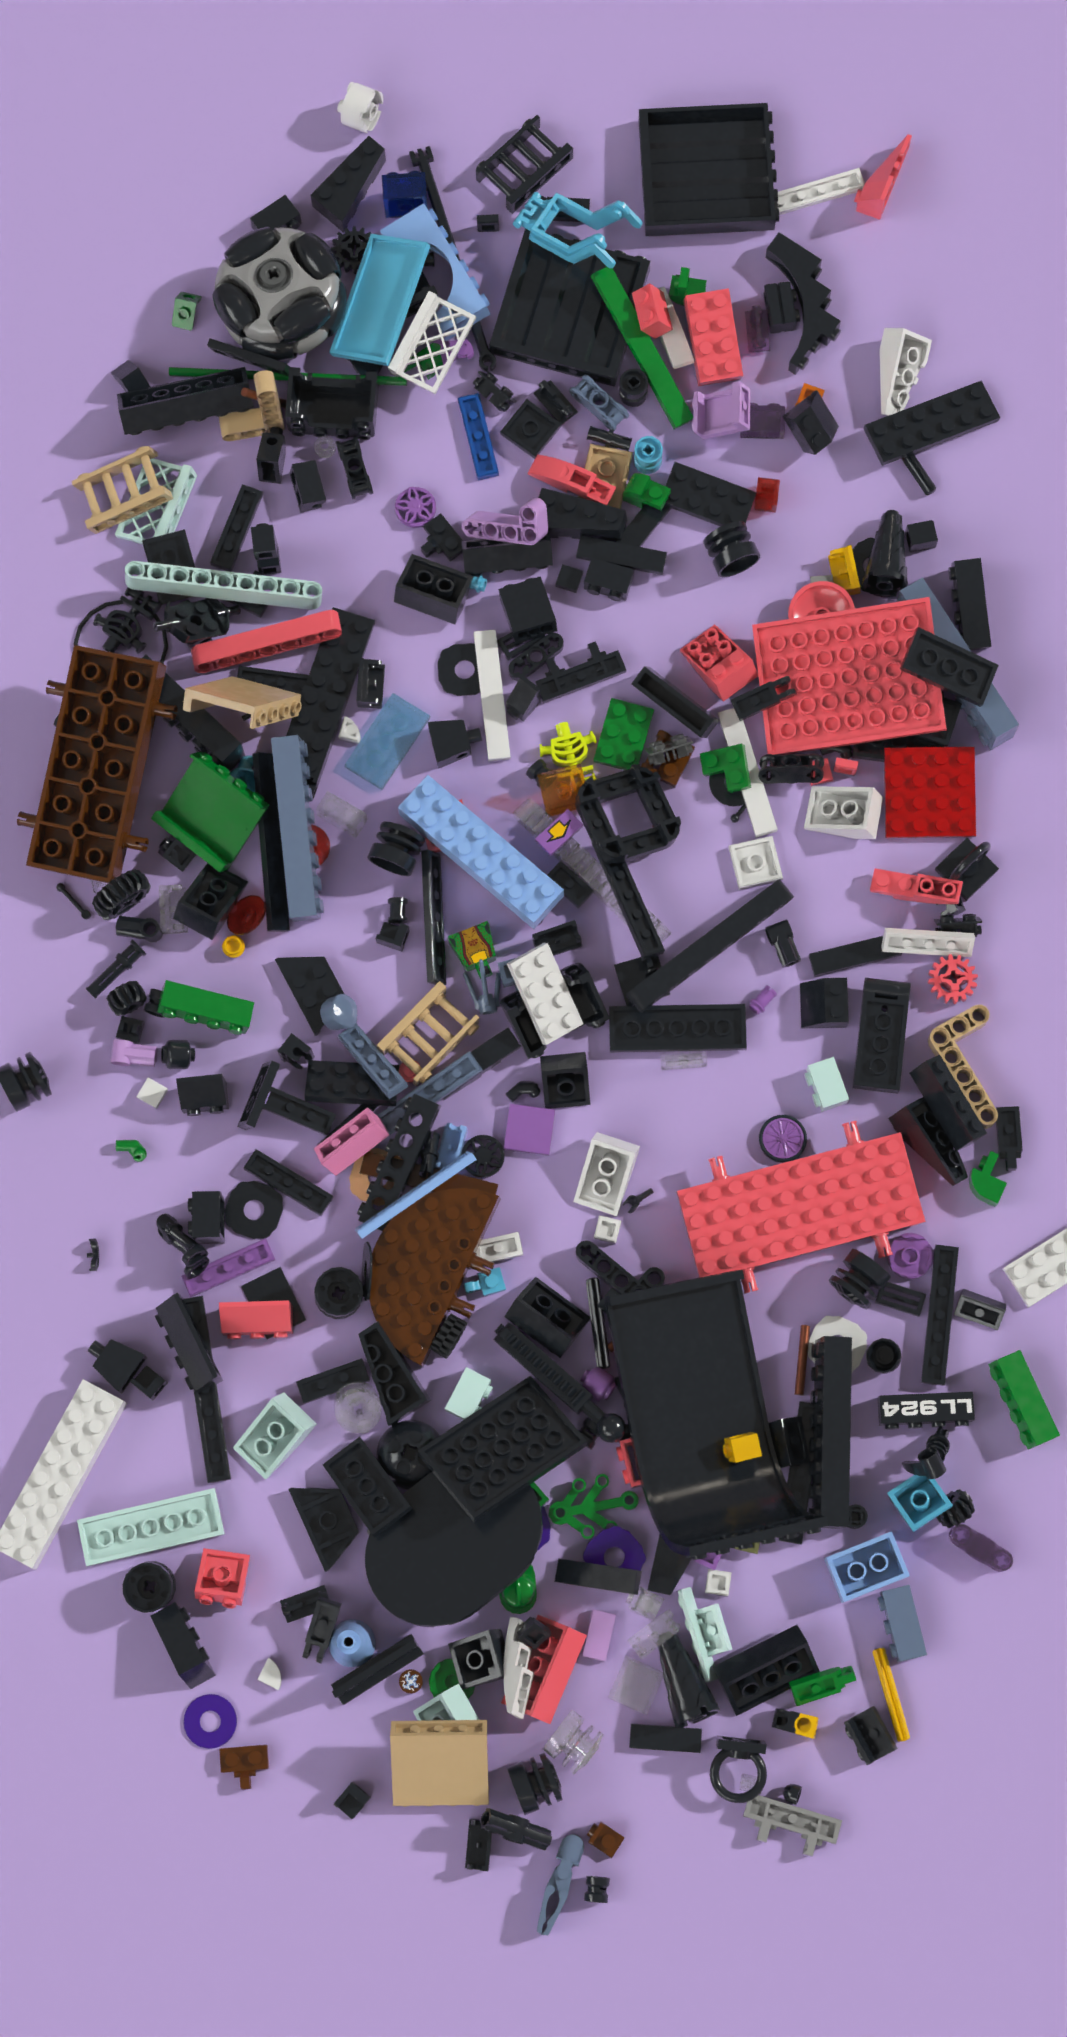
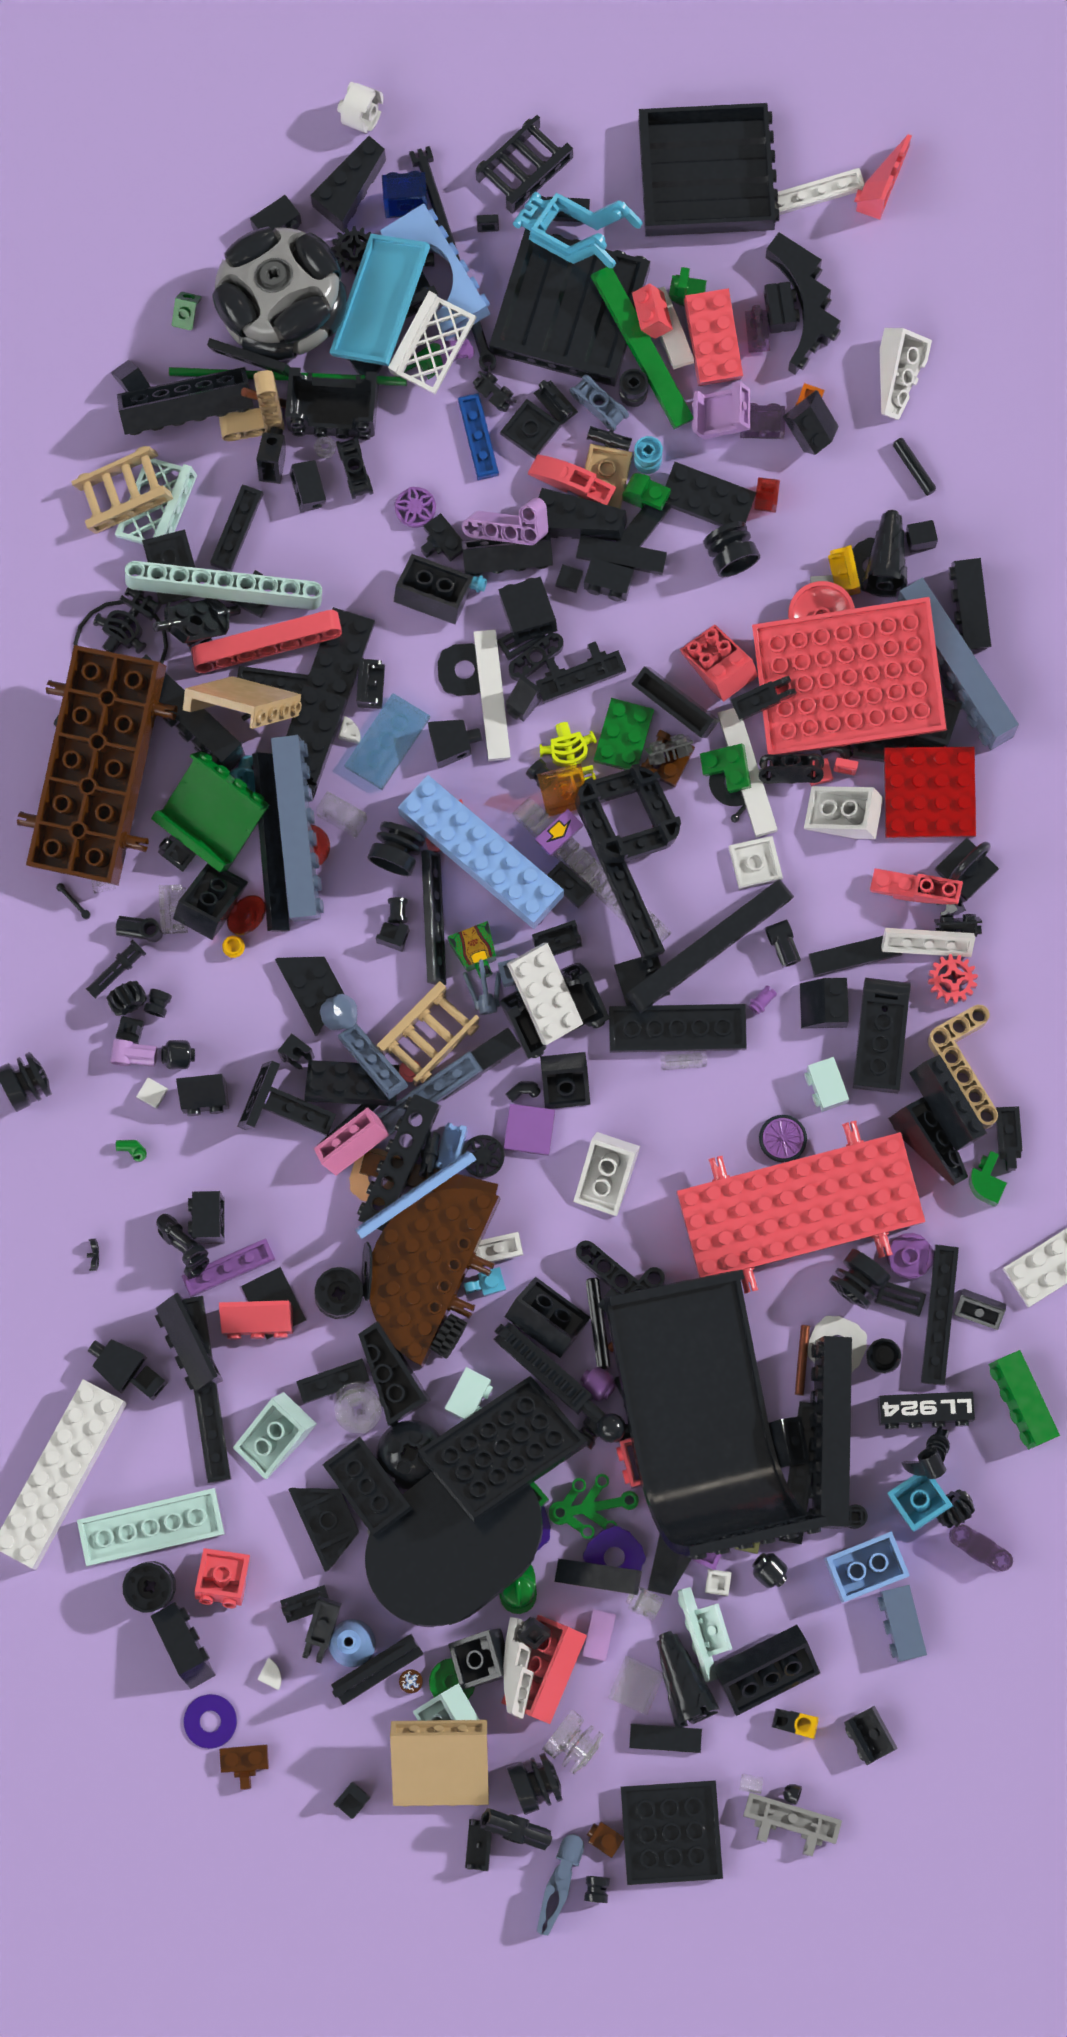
(121, 894): black gear -> none
(205, 1007): green brick -> none
(266, 549): black arch -> none
(266, 1223): black piece -> none
(288, 1182): black tile -> none
(607, 1229): white tile -> none
(635, 1200): black hand -> none
(654, 1634): clear hinge -> none
(671, 1832): none -> black plate
(739, 1749): black tile -> none
(742, 1447): yellow brick -> none
(769, 1570): none -> black head
(821, 1684): green hinge -> none
(891, 1694): yellow axle -> none
(931, 423): black plate -> none
(949, 667): black plate -> none

